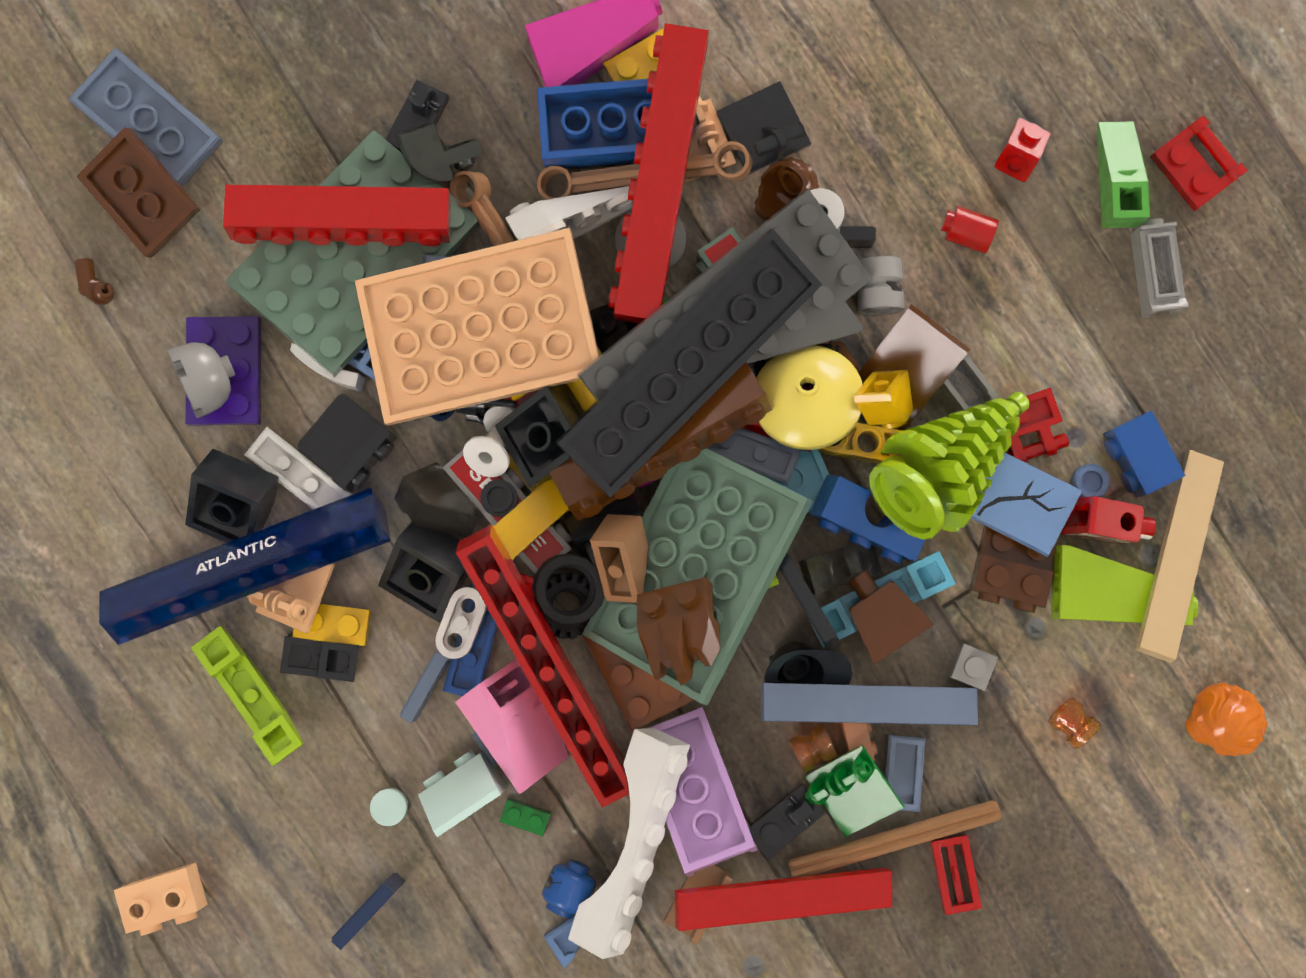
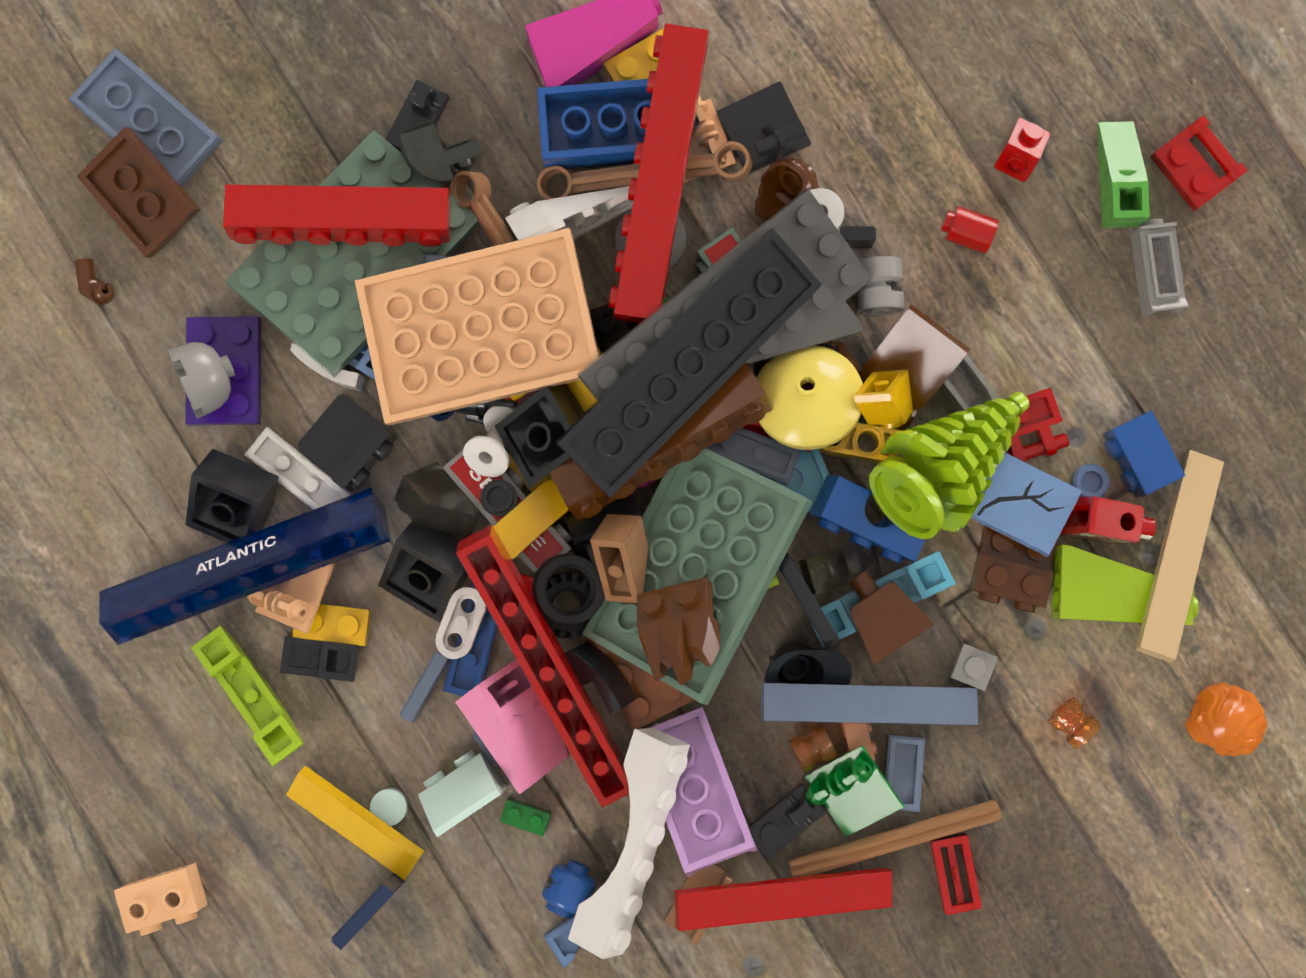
(354, 822): none -> yellow tile
(593, 665): none -> black slope

